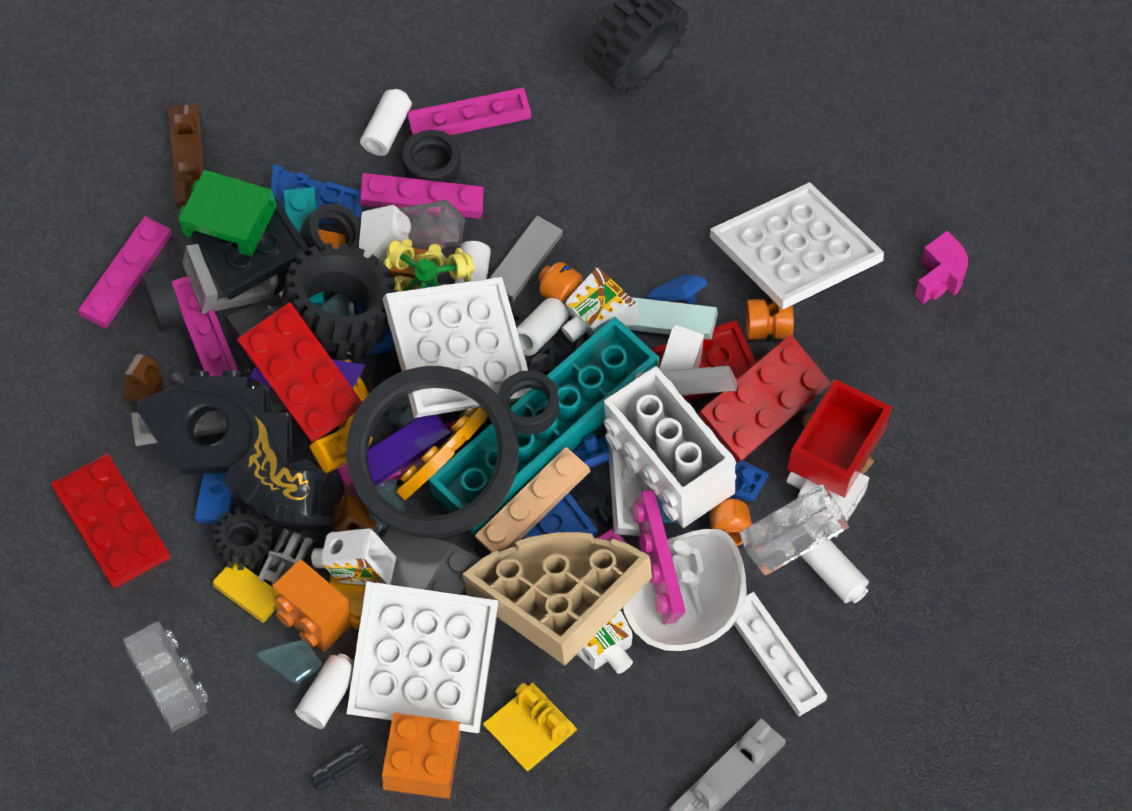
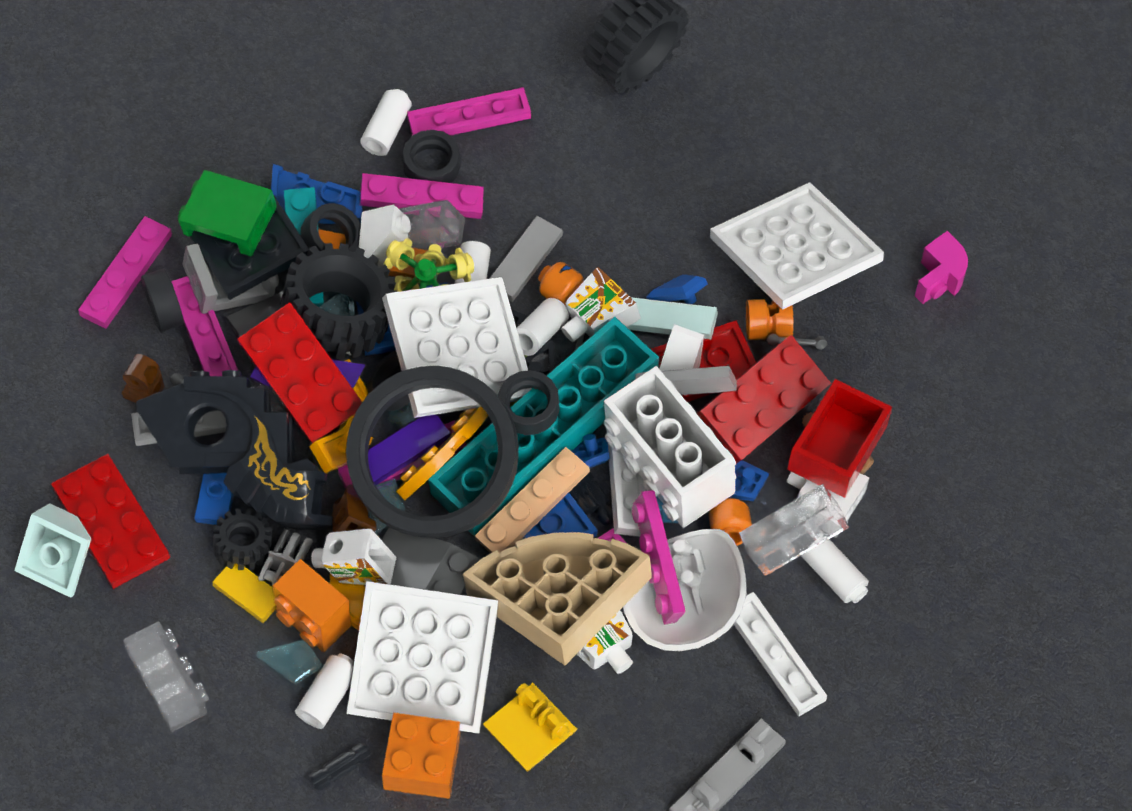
(54, 549): none -> light aqua slope
(186, 149): reddish brown hinge -> none
(819, 342): none -> dark grey hinge

